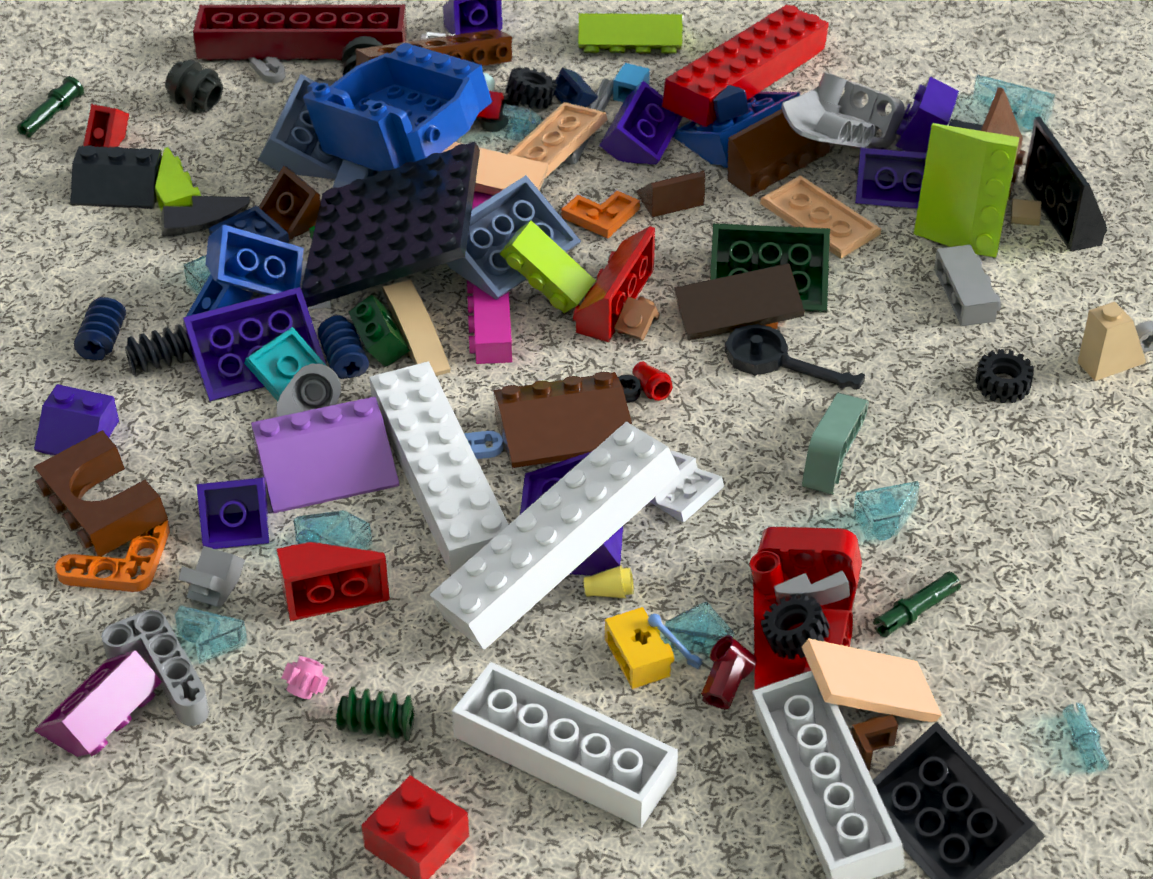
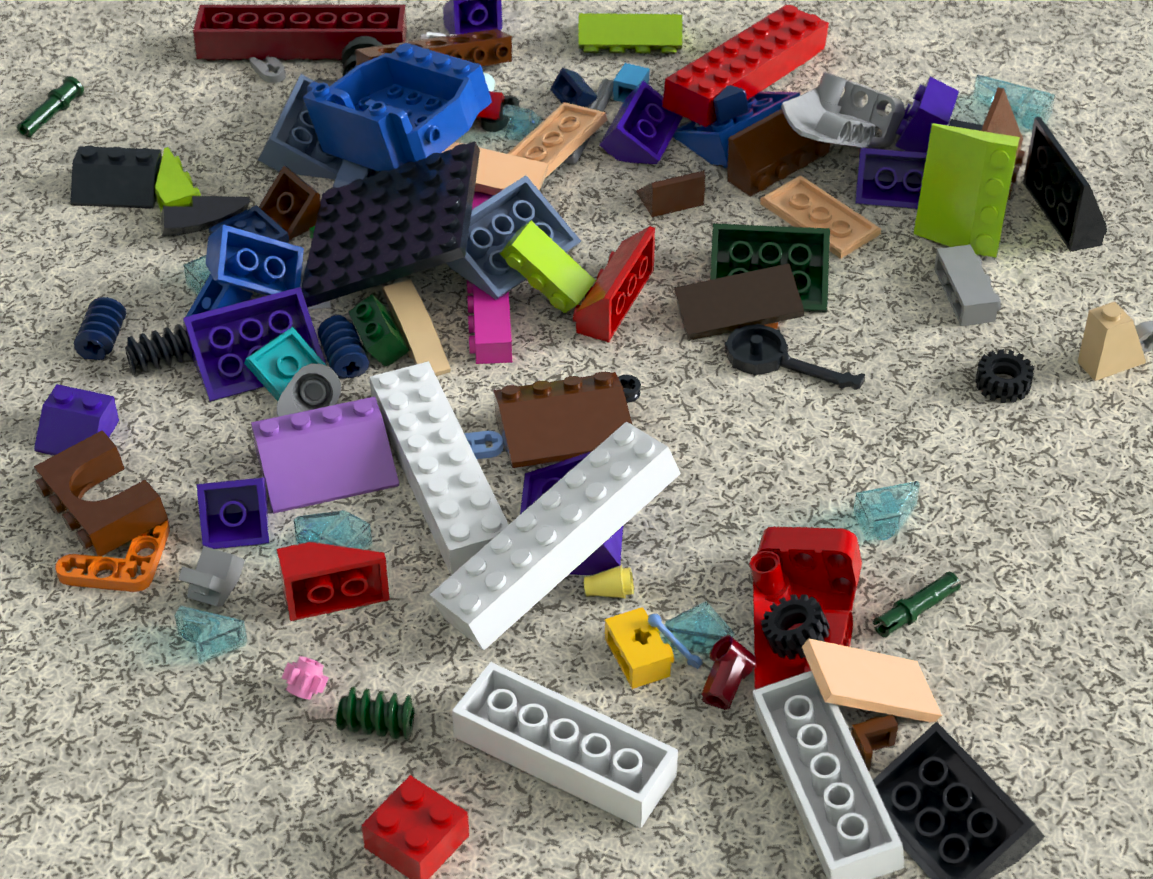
(100, 705): slope -> none
(105, 126): red slope -> none
(155, 640): light grey beam -> none
(197, 86): pearl dark grey piece -> none
(530, 87): black tyre -> none
(602, 218): orange plate -> none
(636, 317): medium nougat bracket -> none
(655, 383): red cone -> none
(688, 490): white slope -> none
(824, 591): light grey slope -> none
(832, 442): sand green beam -> none
(1026, 212): tan tile -> none
(1085, 738): clear light blue pin -> none

